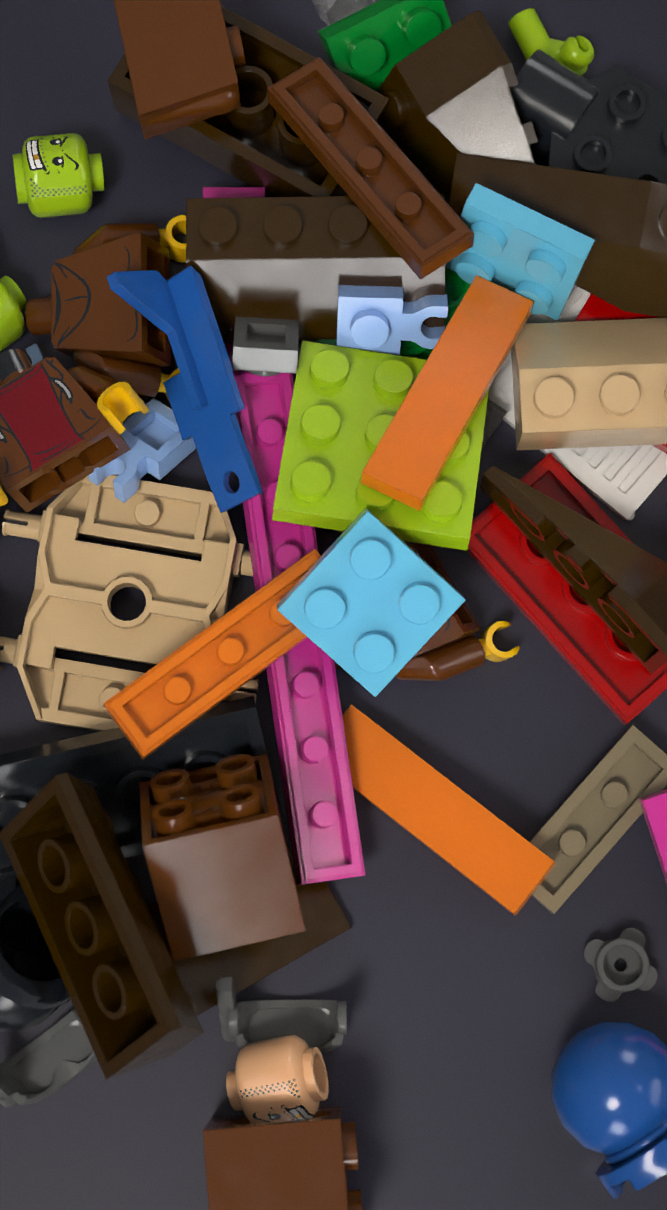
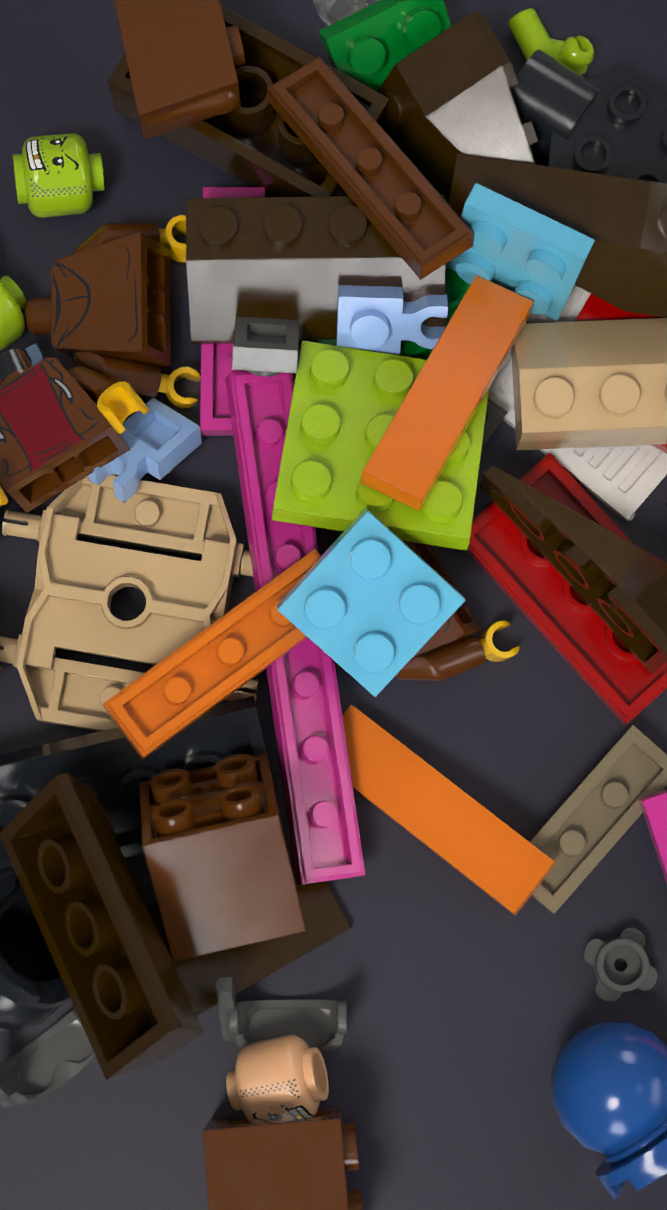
(205, 389): blue piece -> none

